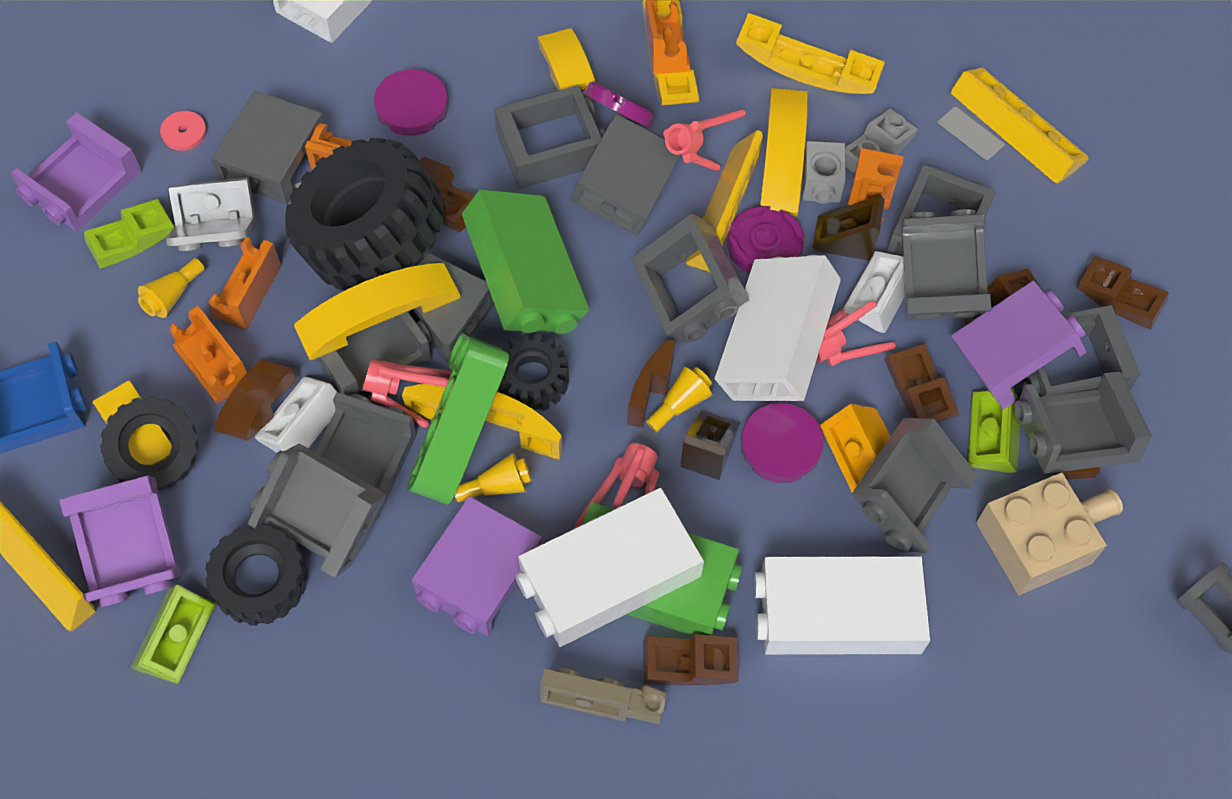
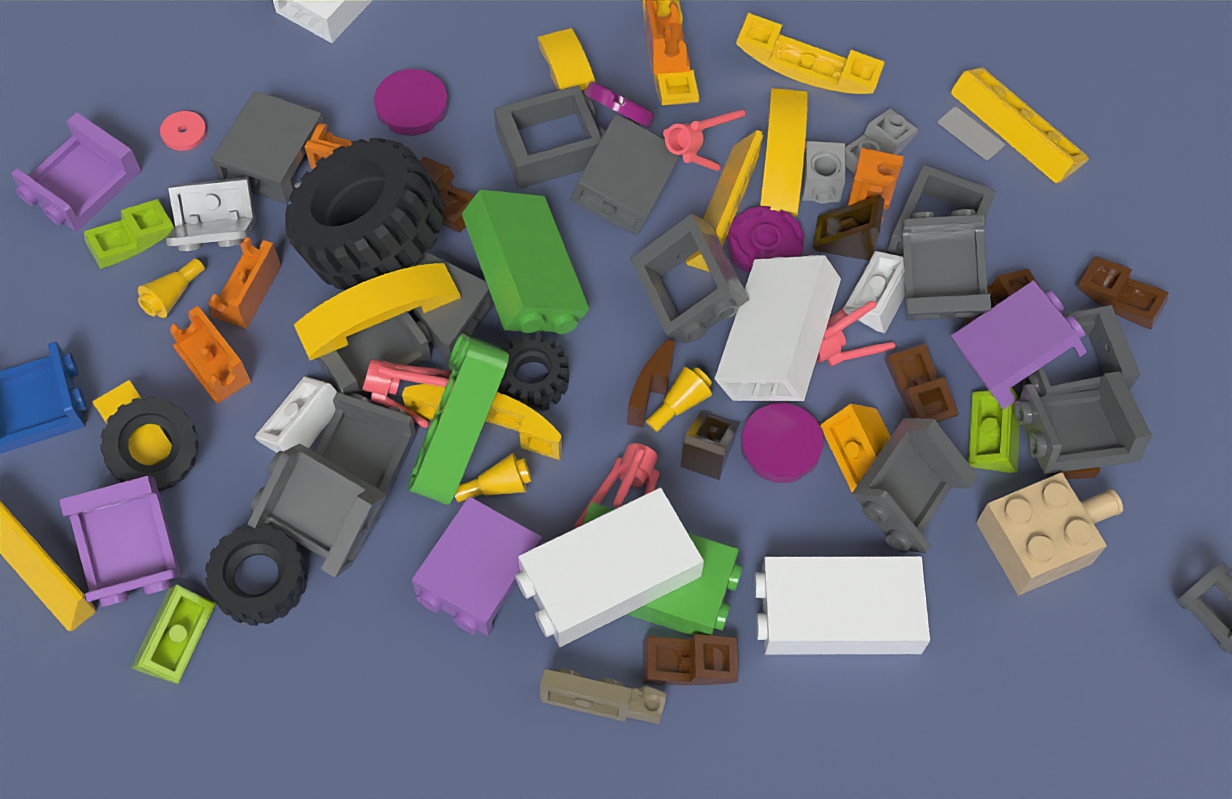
(250, 401): reddish brown slope -> none

